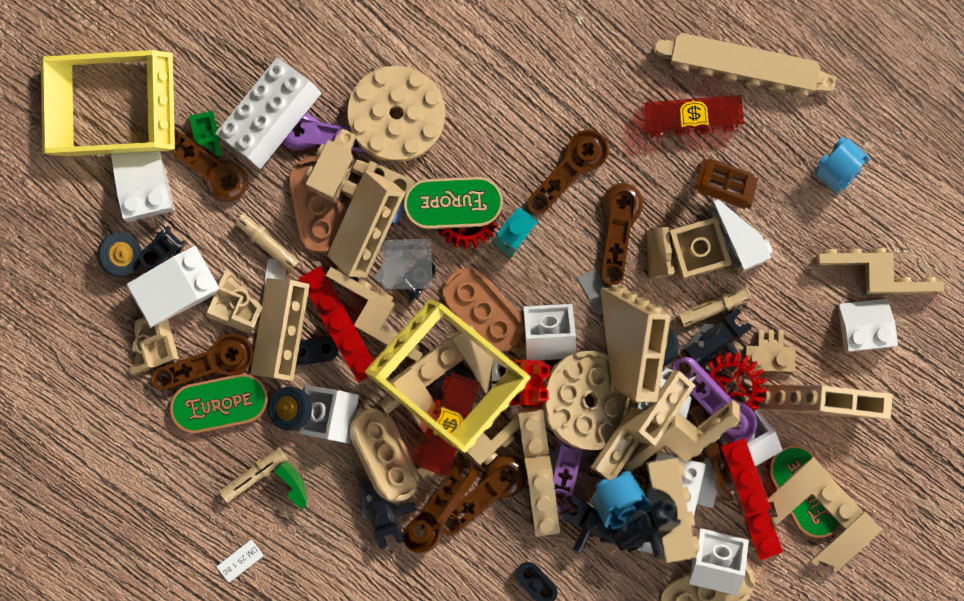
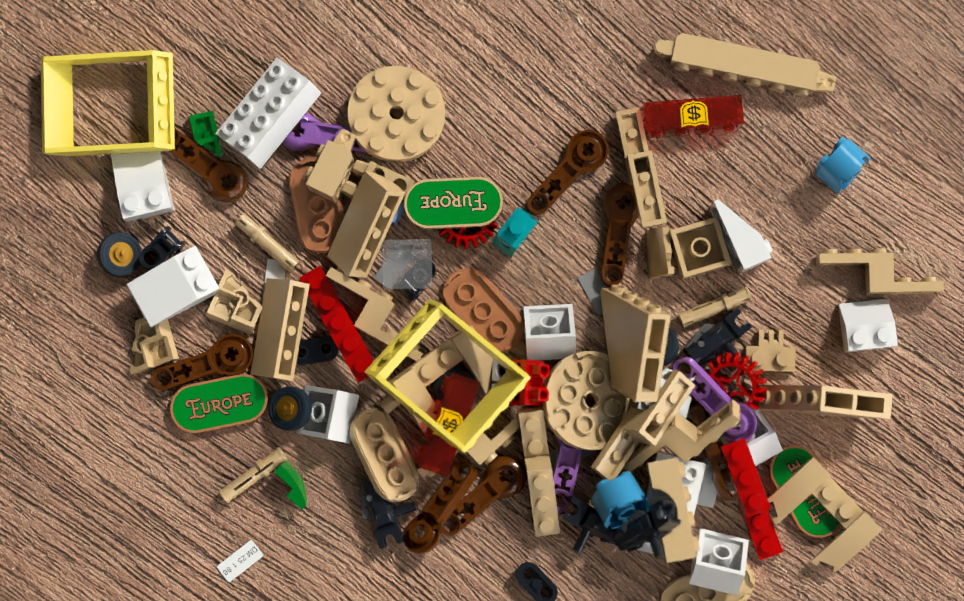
(640, 167): none -> tan bracket
(726, 183): reddish brown piece -> none

